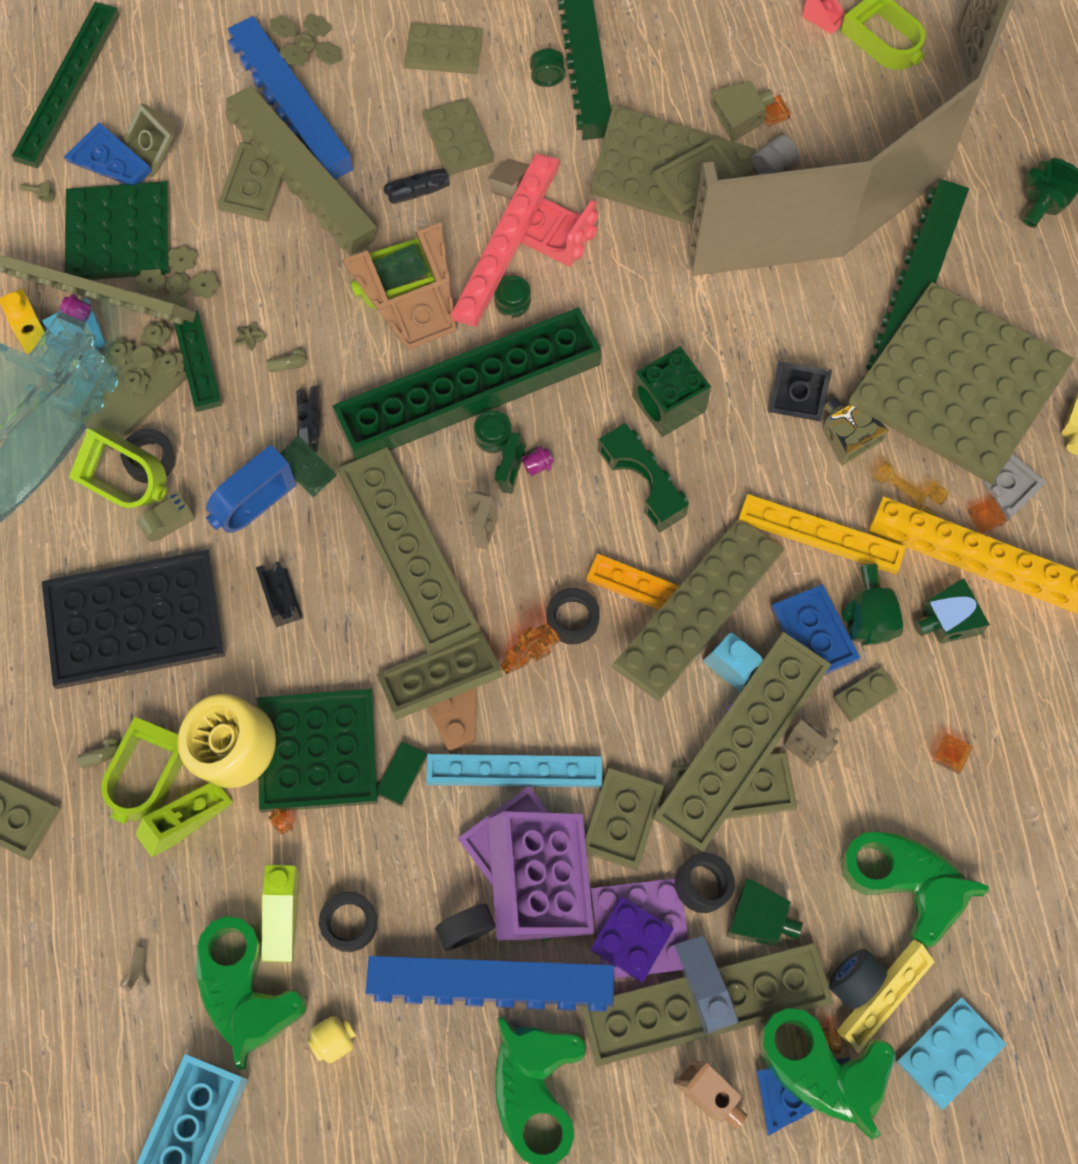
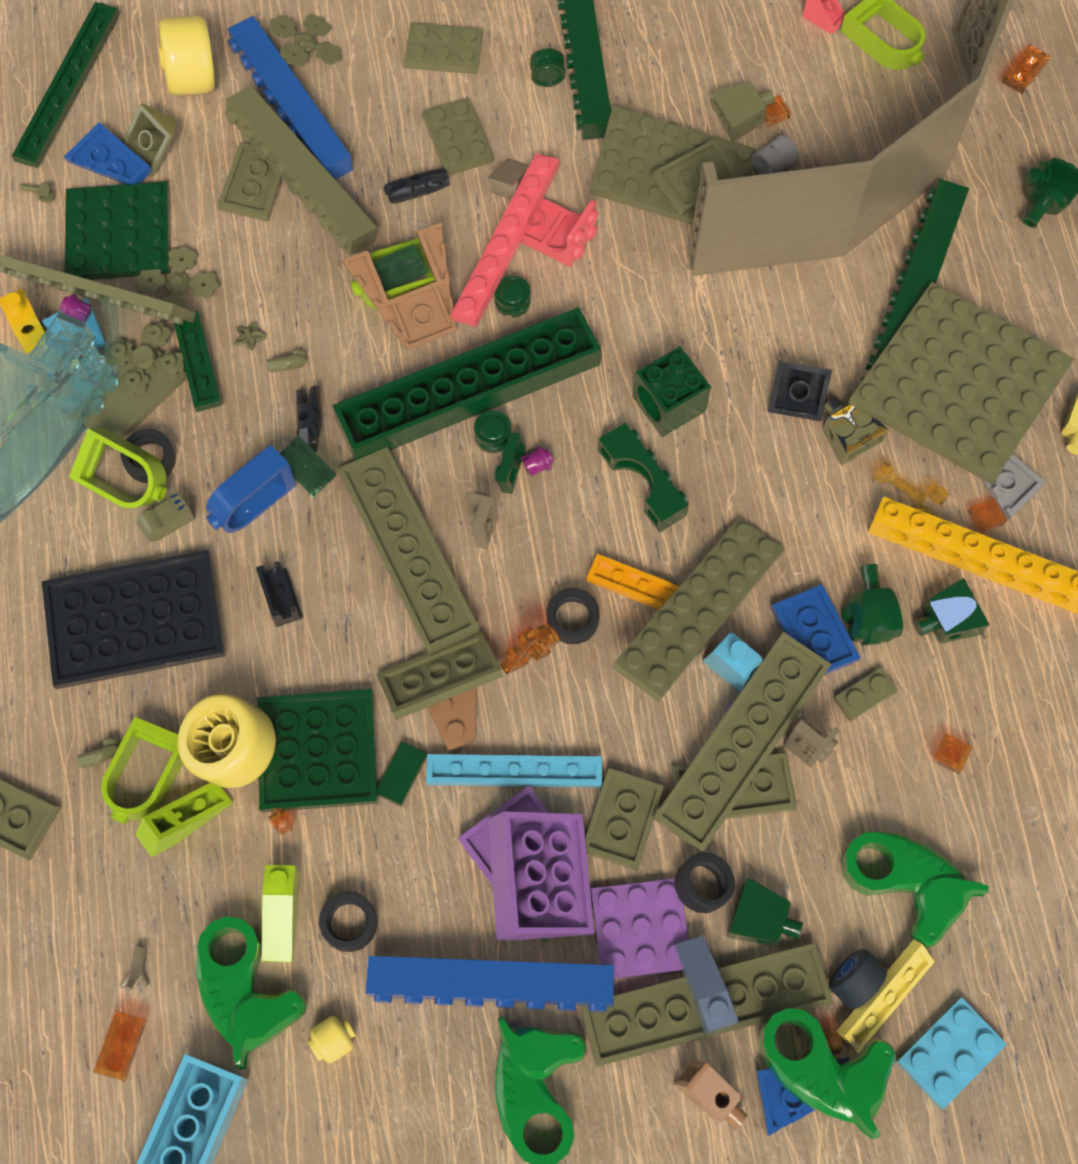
(120, 1046): none -> clear orange plate
(186, 55): none -> light yellow wheel
(465, 927): black tyre -> none
(631, 939): dark purple plate -> none
(822, 534): yellow plate -> none
(1026, 69): none -> clear orange plate

